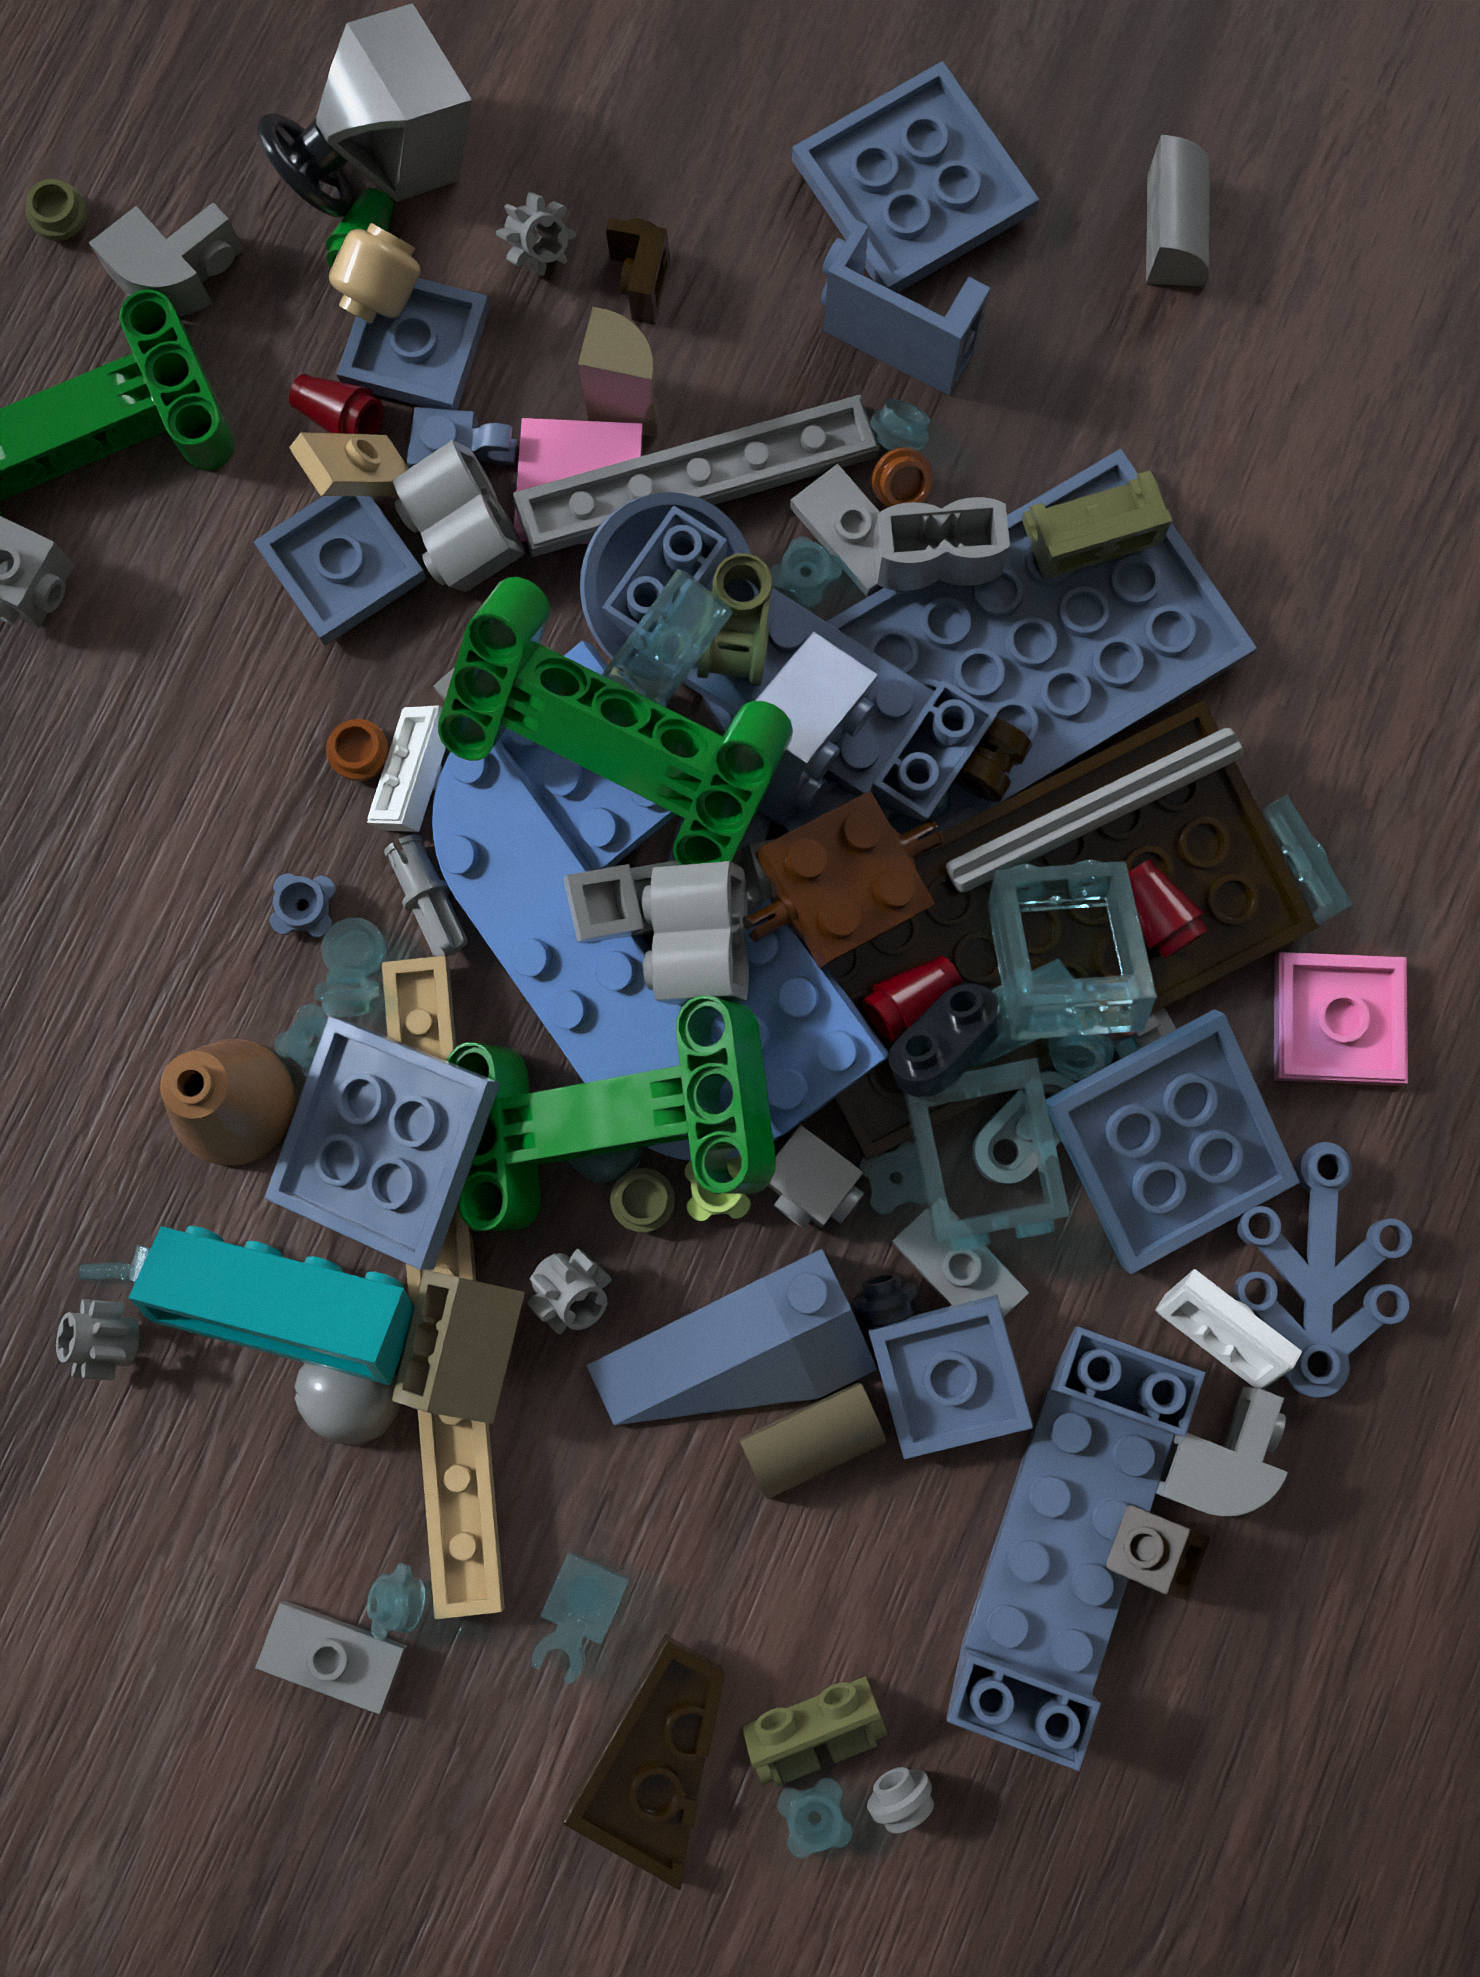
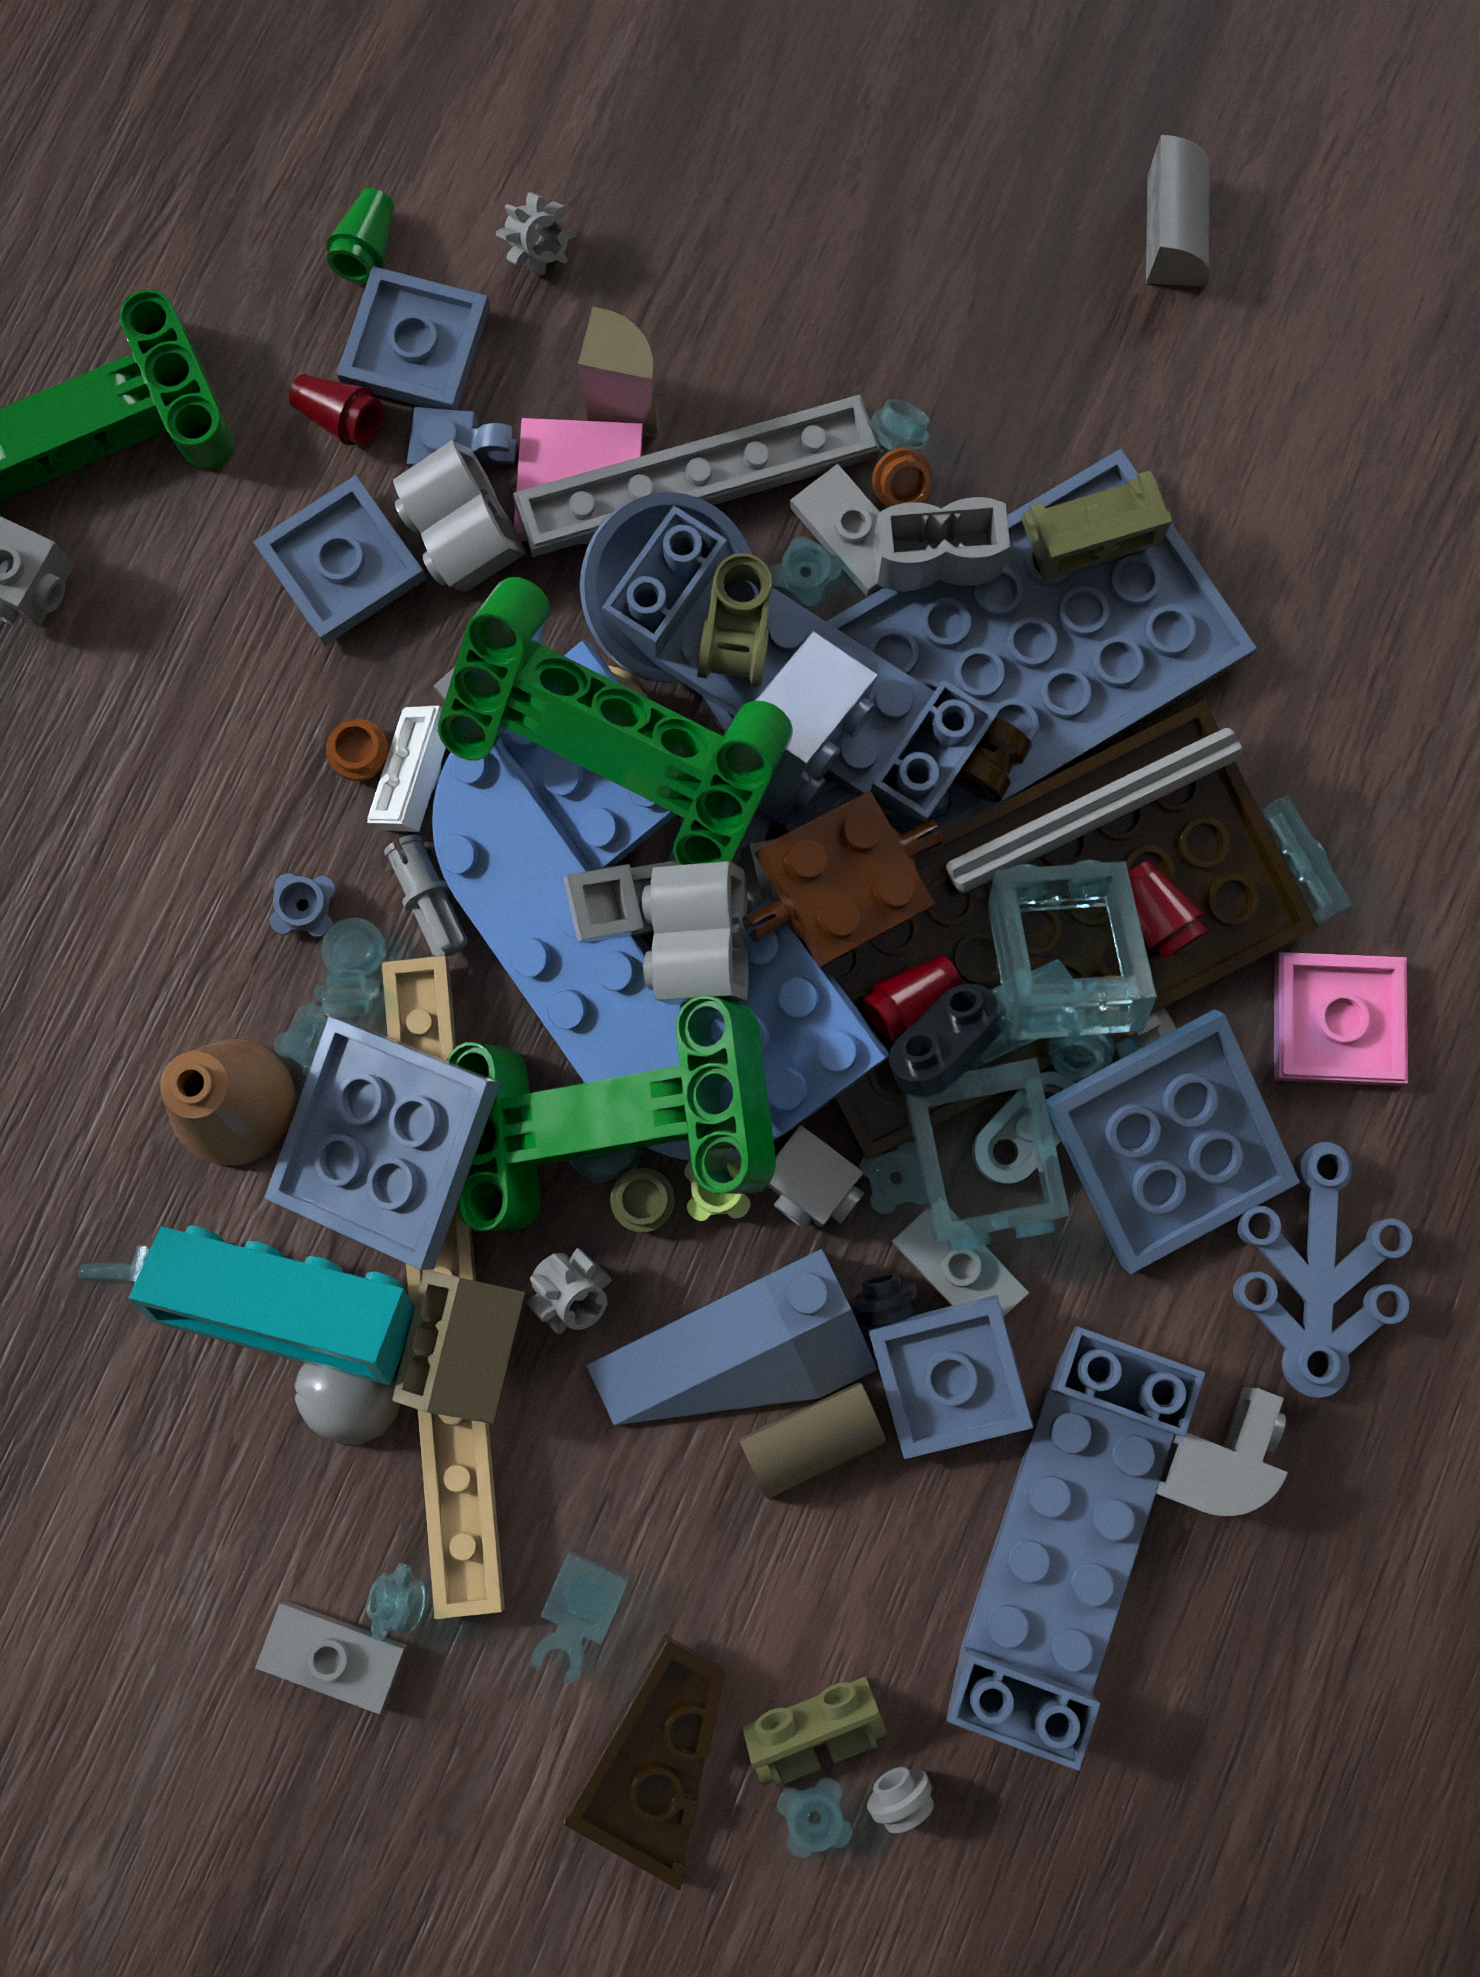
(55, 209): olive plate -> none
(97, 1339): light grey gear -> none
(176, 266): light grey brick -> none
(349, 463): tan plate -> none
(374, 273): tan head -> none
(385, 109): light grey piece -> none
(646, 264): dark brown bracket -> none
(669, 639): clear light blue plate -> none
(895, 327): sand blue panel -> none
(919, 175): sand blue plate -> none
(1157, 1552): bracket -> none
(1228, 1330): white plate -> none

